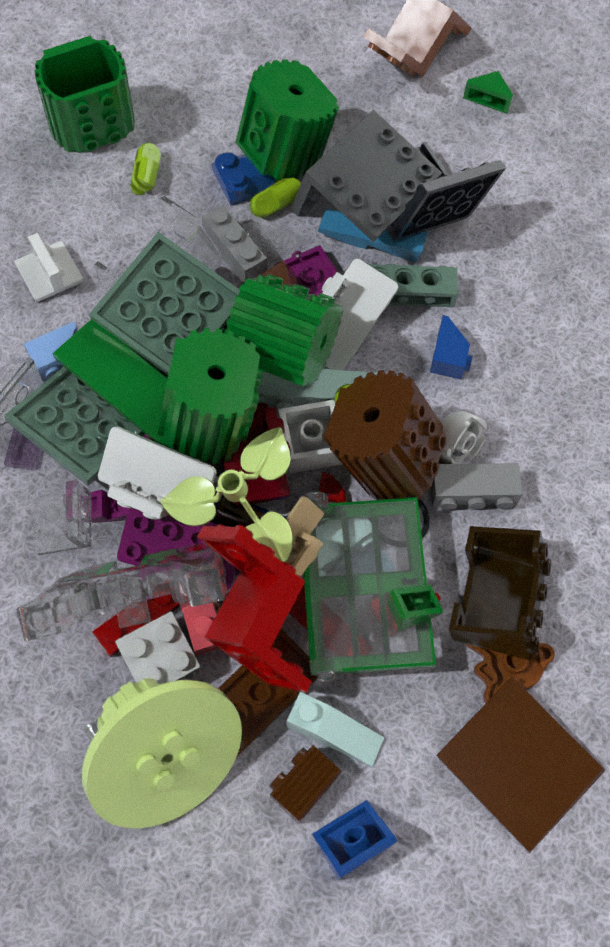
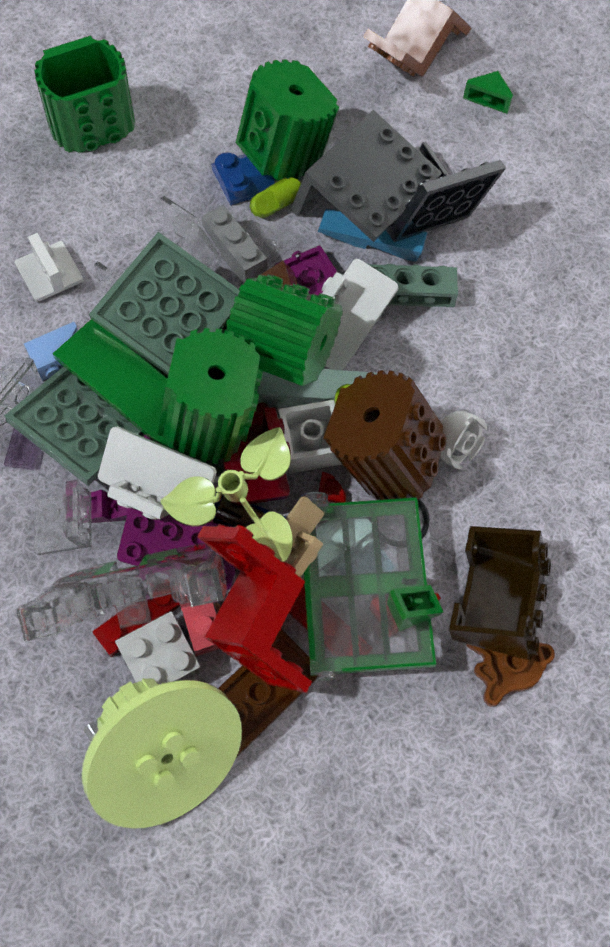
(145, 169): lime arm -> none
(304, 783): reddish brown brick -> none
(334, 729): light aqua slope -> none
(353, 839): blue slope -> none
(450, 351): blue slope -> none
(476, 485): light grey brick -> none
(520, 764): reddish brown piece -> none

